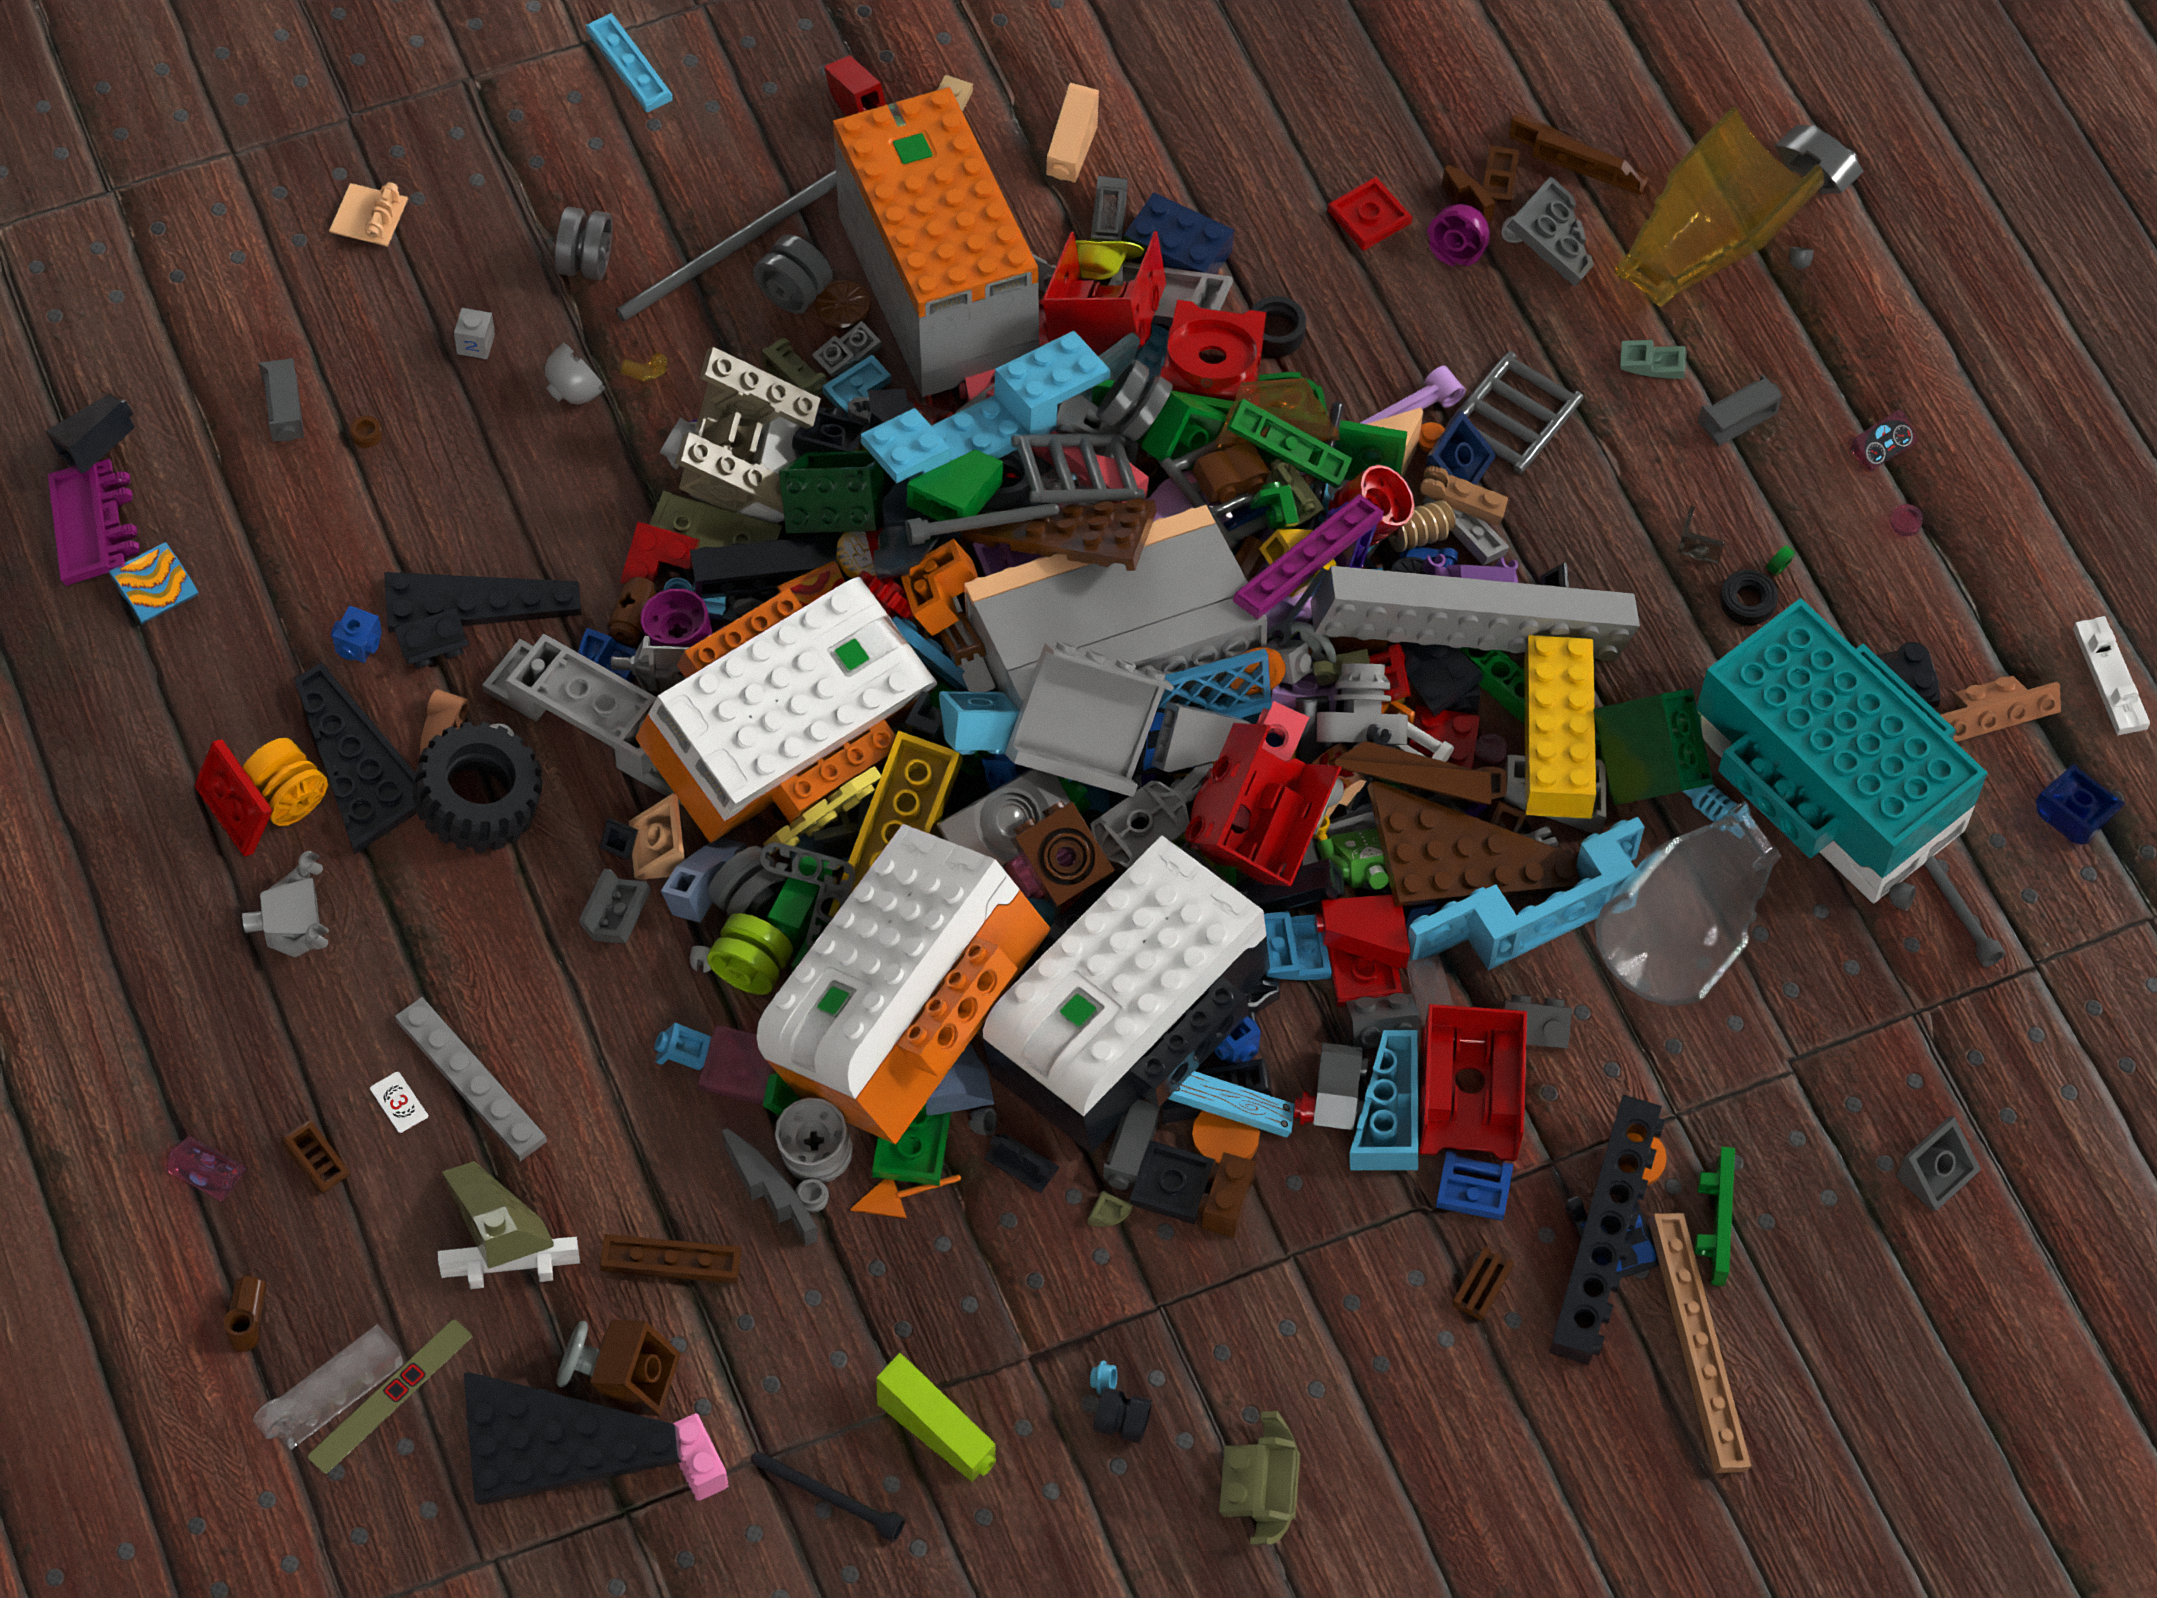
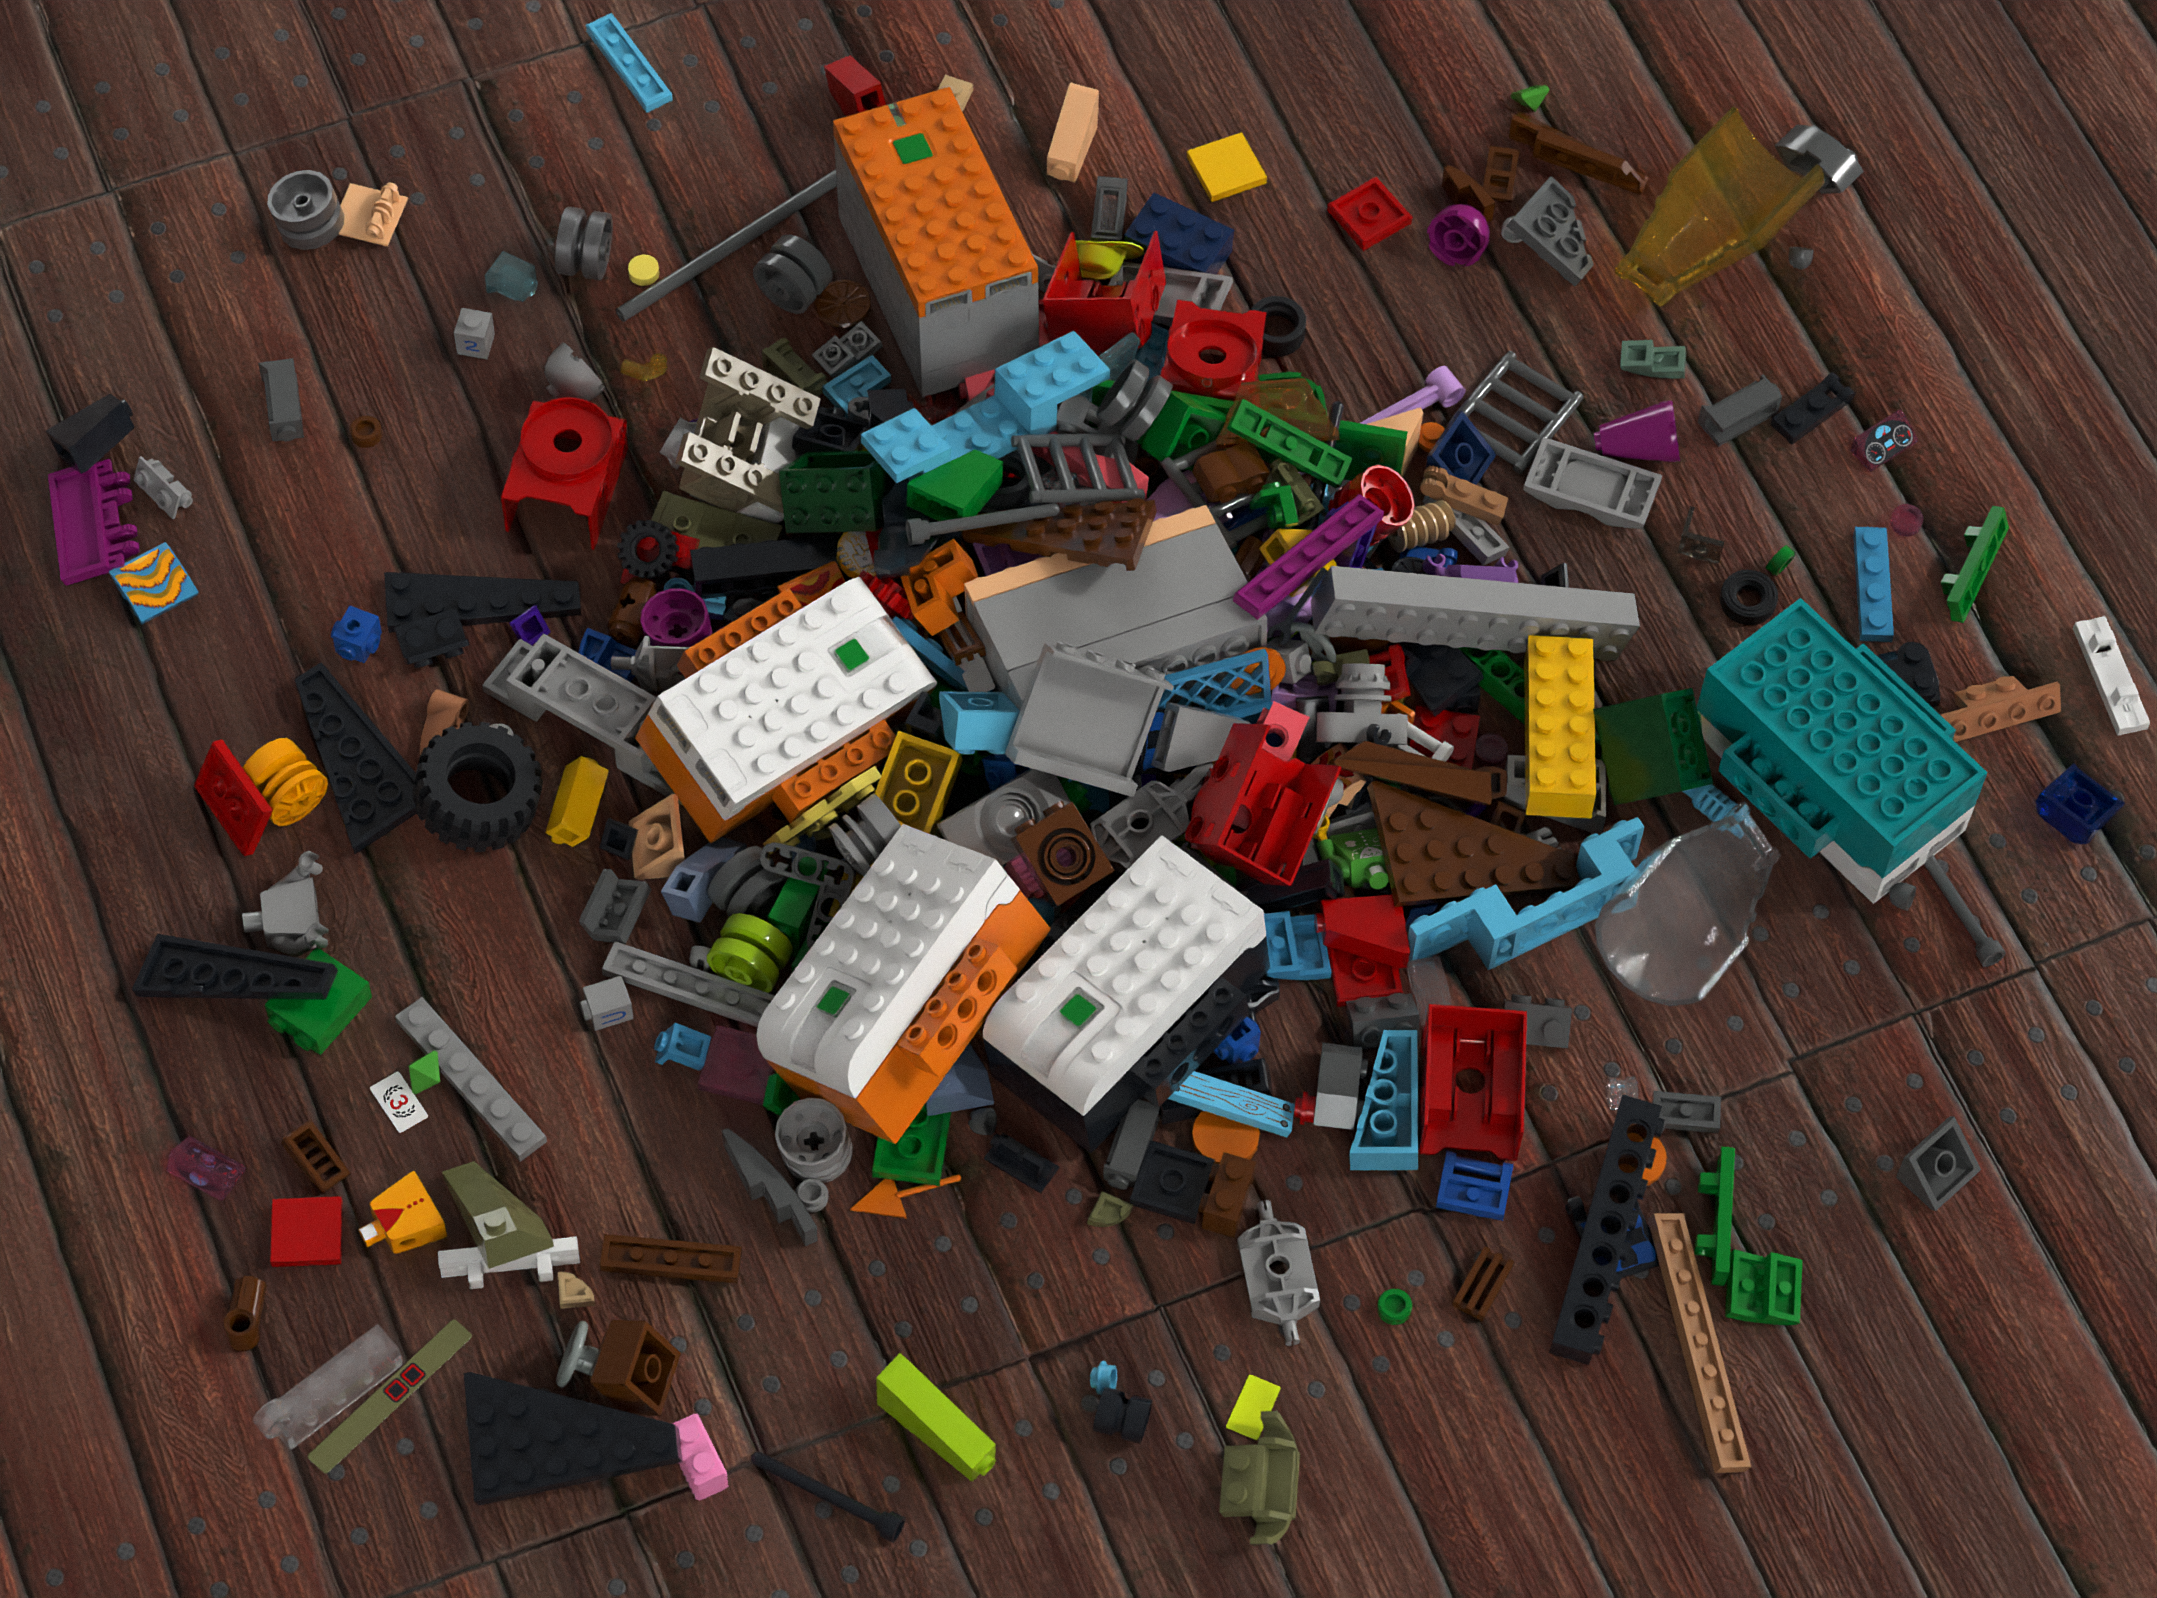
(155, 480): none -> light grey hinge
(211, 970): none -> black wing
(305, 209): none -> flat silver wheel
(306, 1231): none -> red tile
(319, 1022): none -> green brick
(404, 1217): none -> light orange torso
(424, 1072): none -> bright green slope
(511, 277): none -> clear light blue window
(530, 626): none -> dark purple slope
(574, 1291): none -> tan tile
(575, 478): none -> red piece
(576, 801): none -> yellow brick
(606, 1003): none -> light grey brick
(629, 544): none -> black tyre
(643, 270): none -> light yellow tile
(686, 984): none -> light grey plate
(869, 837): none -> light grey wheel
(1226, 167): none -> yellow tile
(1254, 1398): none -> neon yellow sticker
(1273, 1296): none -> light grey plate
(1394, 1306): none -> green tile
(1531, 96): none -> bright green slope
(1592, 484): none -> light grey slope
(1616, 1088): none -> clear wheel
(1641, 435): none -> magenta cone
(1689, 1111): none -> dark grey hinge
(1764, 1288): none -> green slope
(1812, 409): none -> black plate
(1873, 584): none -> dark azure plate
(1985, 544): none -> green hinge

